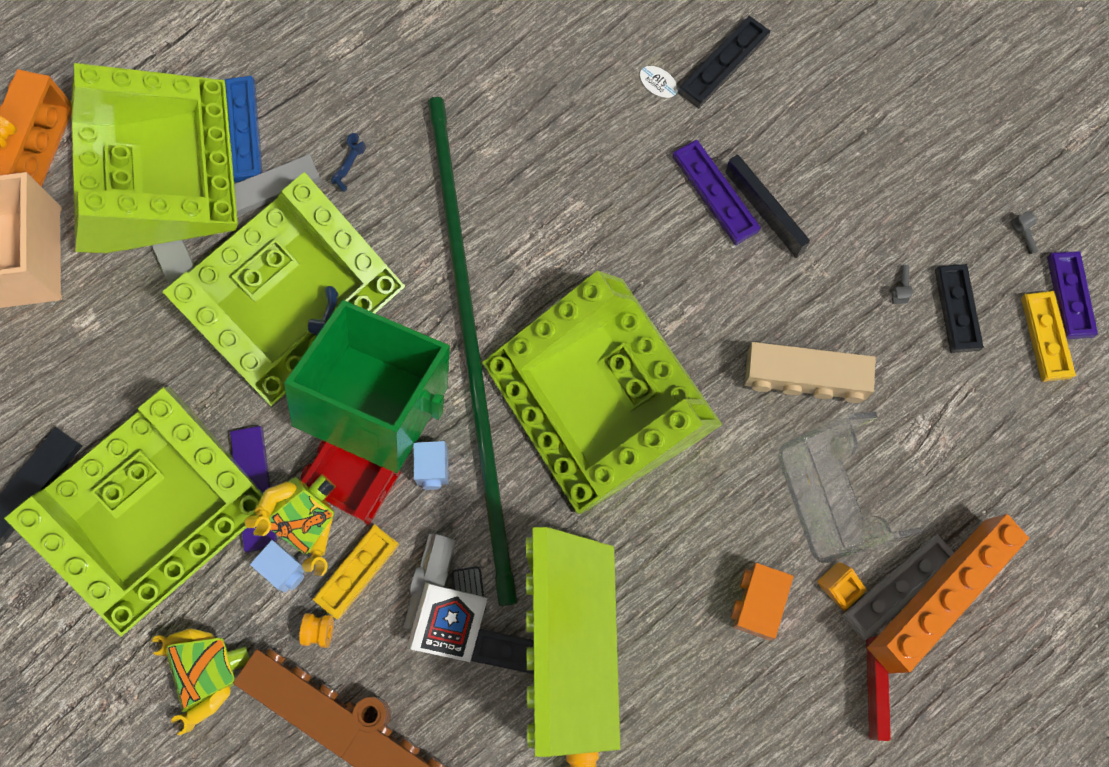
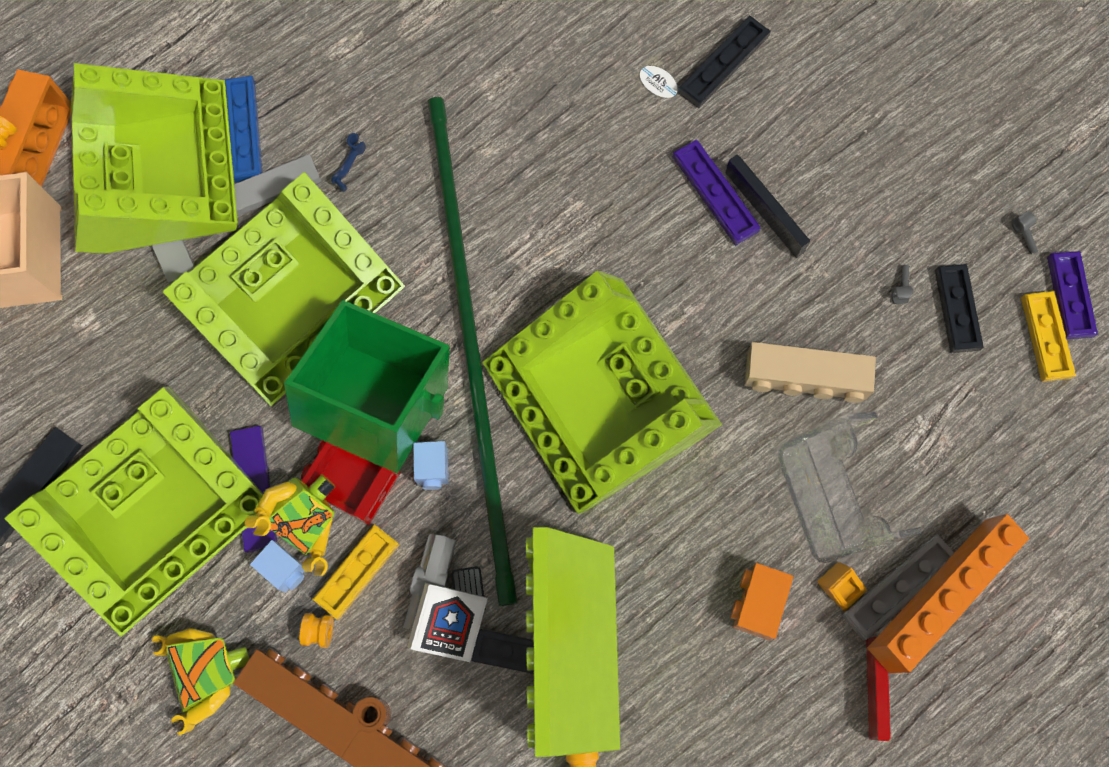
(316, 325): piece -> none

